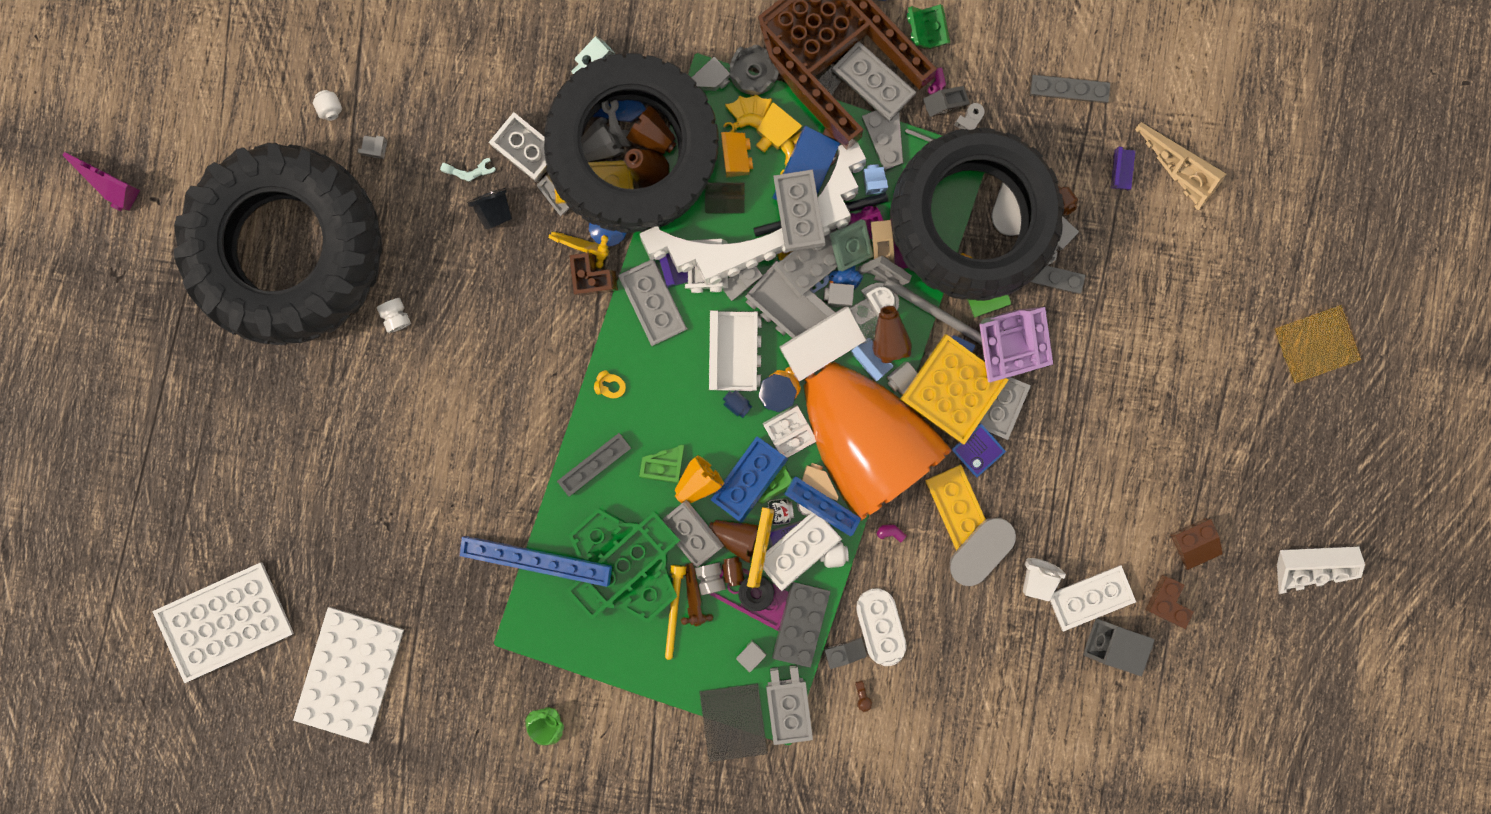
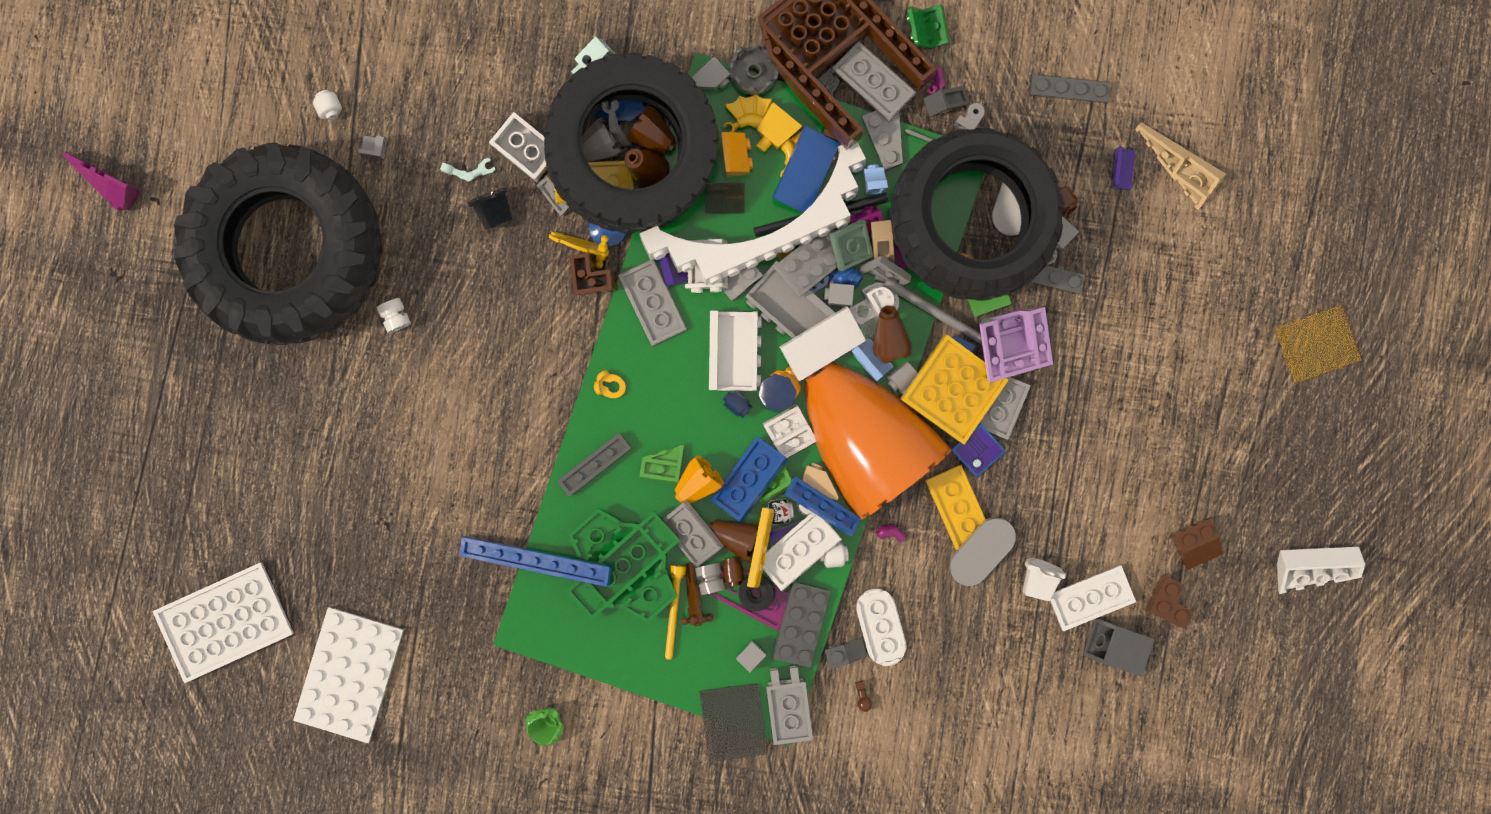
(799, 210): light grey plate -> none

